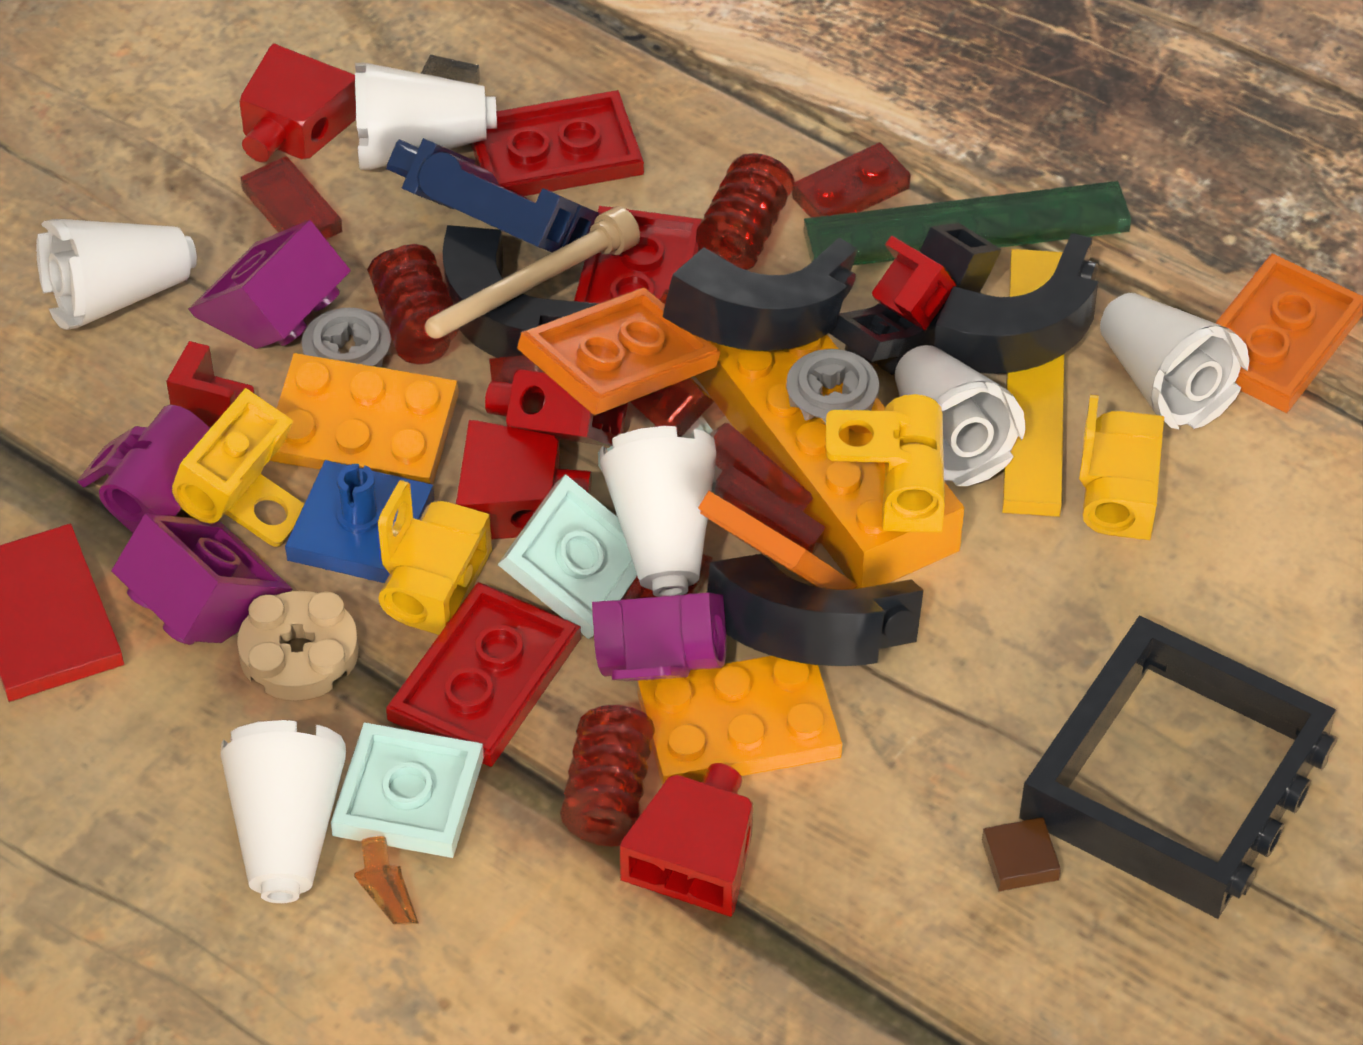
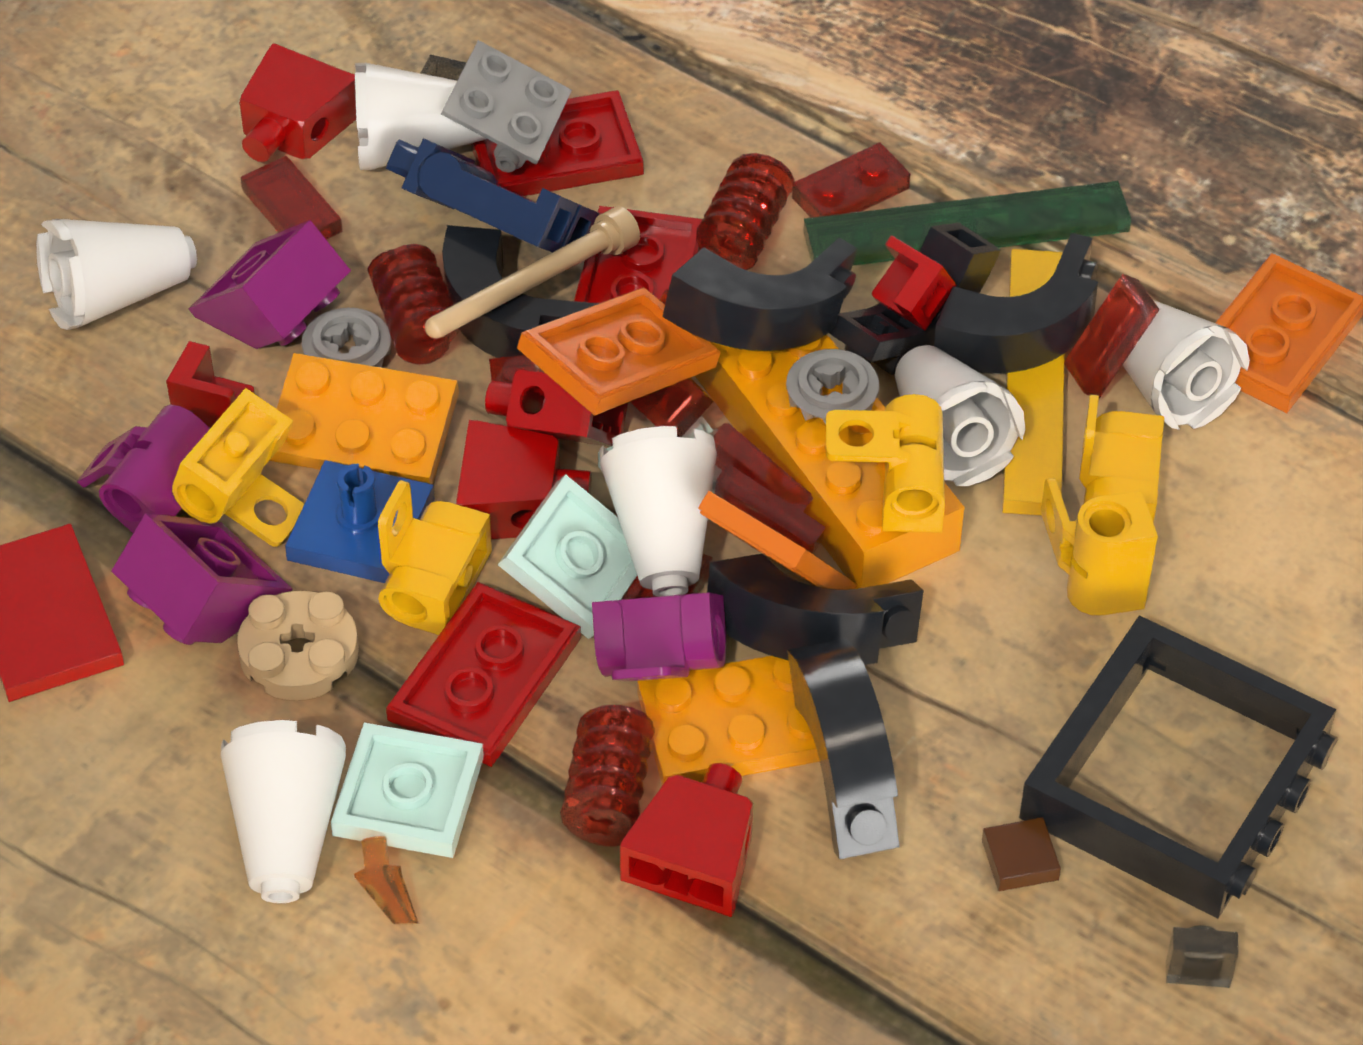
(506, 105): none -> light grey hinge
(851, 744): none -> arch
(1104, 550): none -> yellow piece
(1111, 336): none -> clear red tile
(1201, 956): none -> clear smoke plate

